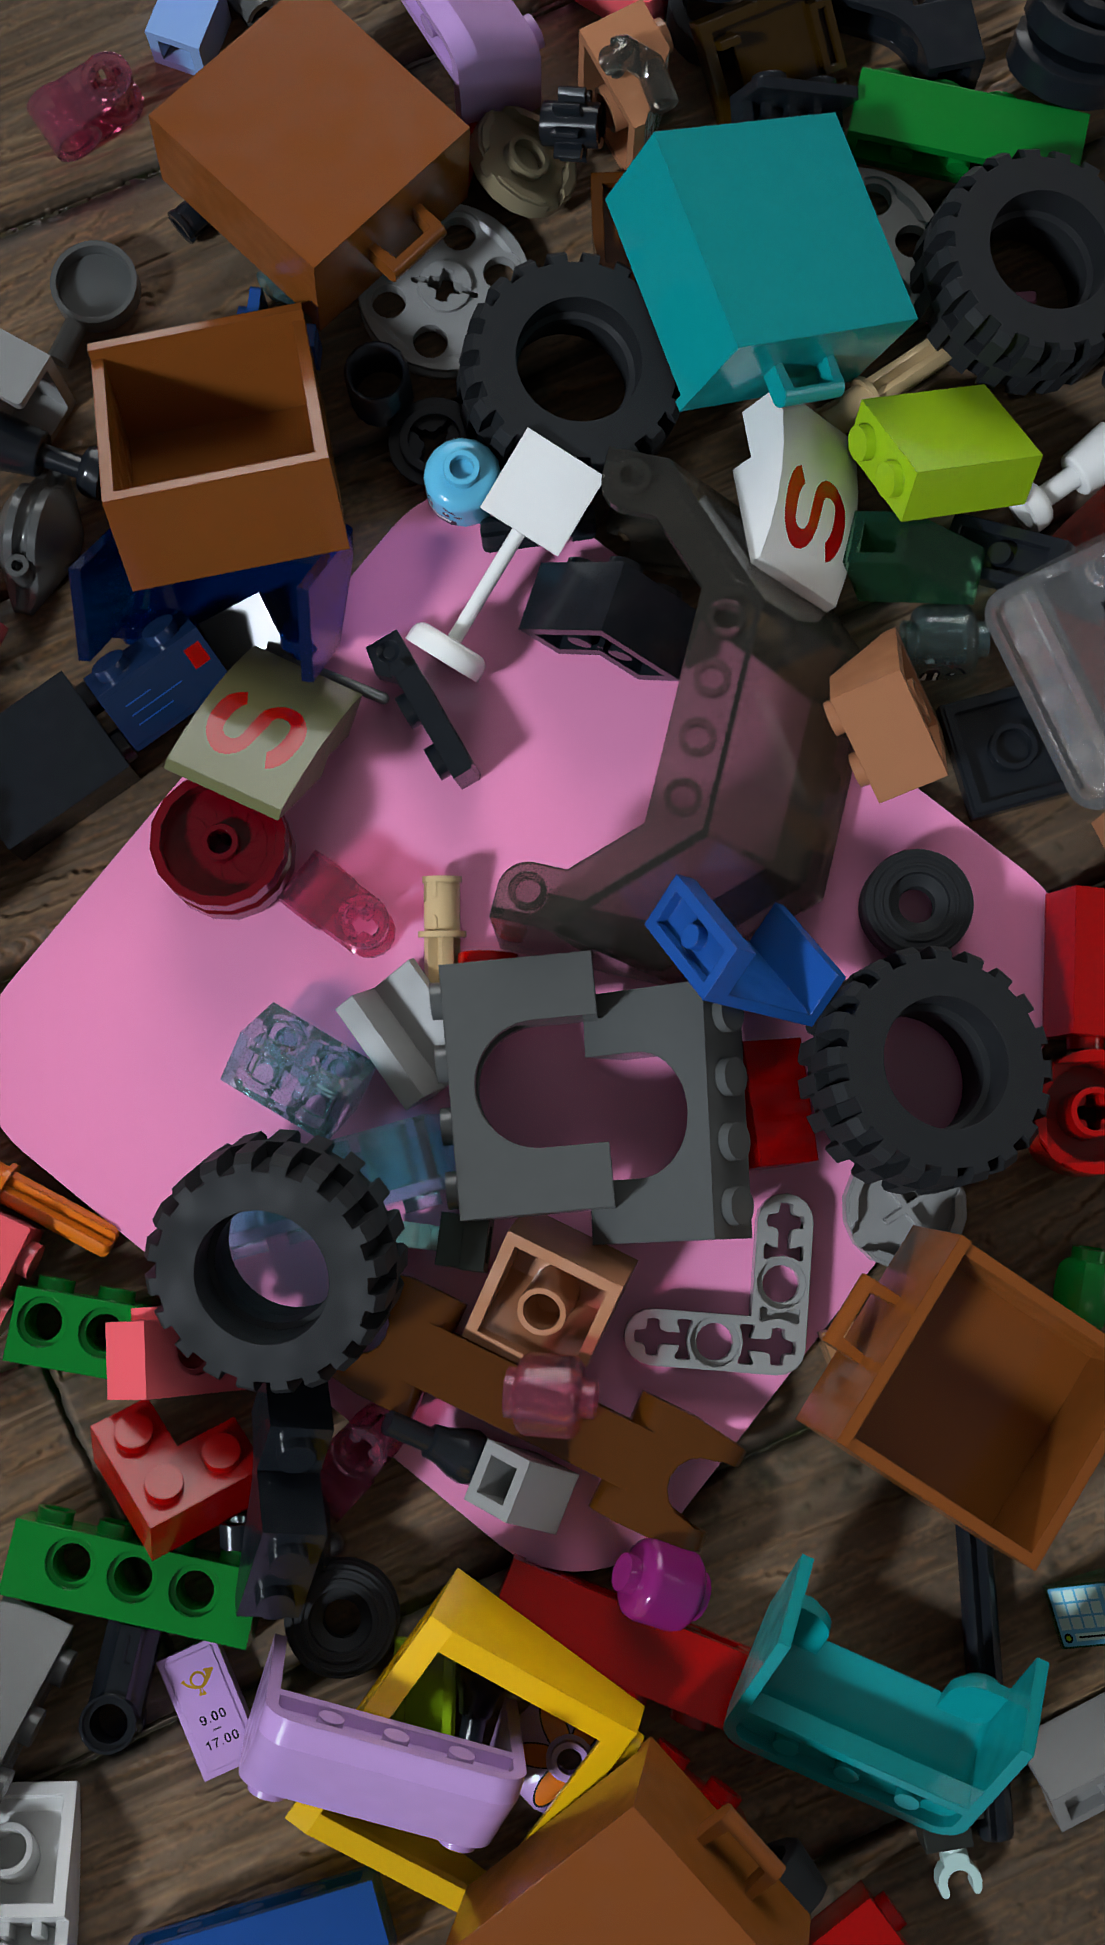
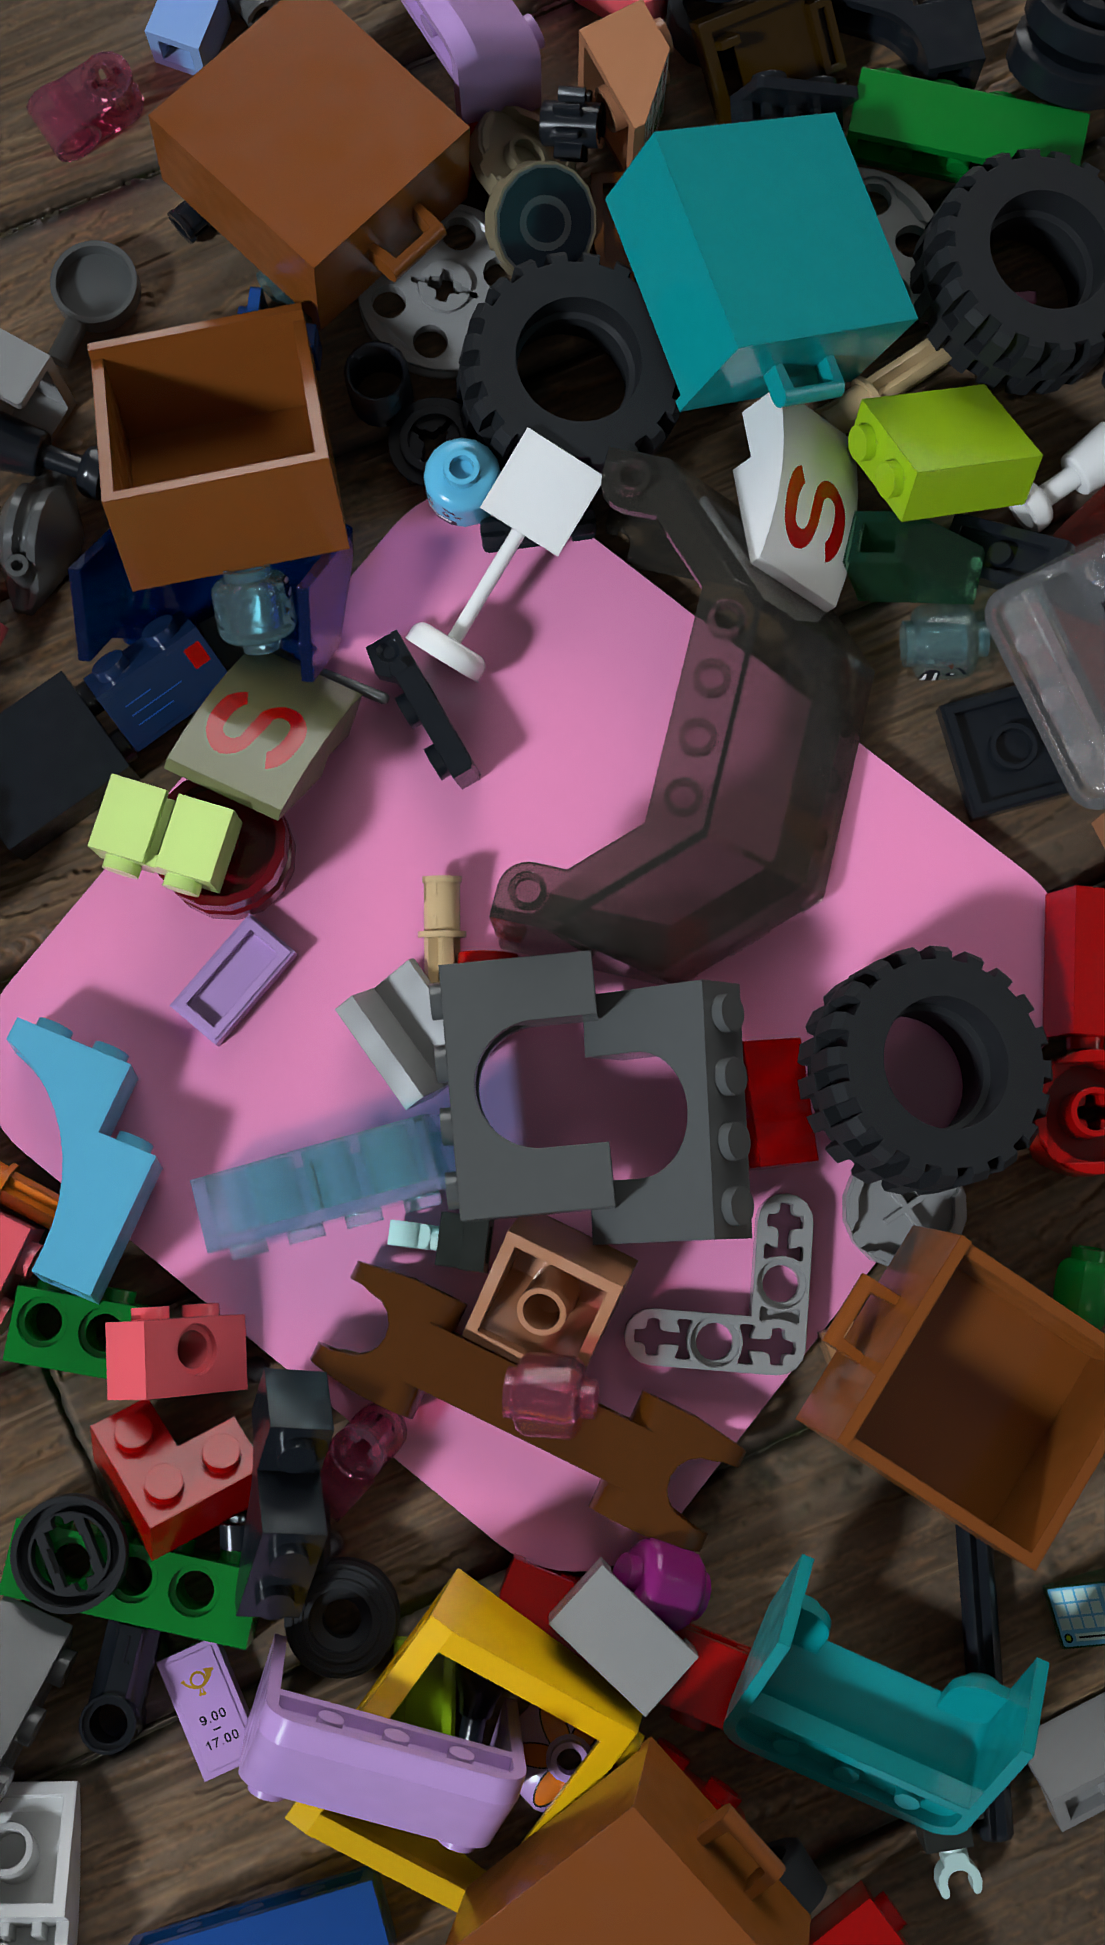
(34, 1528): none -> black piece
(102, 1176): none -> medium azure arch
(178, 838): none -> yellowish green piece
(230, 1321): black tyre -> none
(233, 980): none -> lavender tile
(254, 608): none -> clear light blue head
(298, 1071): clear light blue brick -> none
(332, 903): clear pink piece -> none
(449, 1448): black piece -> none
(521, 1487): light grey brick -> none
(539, 213): none -> black tile
(611, 614): black brick -> none
(622, 1637): none -> light grey panel
(644, 63): clear smoke arm -> none
(772, 975): blue panel -> none
(886, 719): nougat slope -> none
(920, 871): black tyre -> none

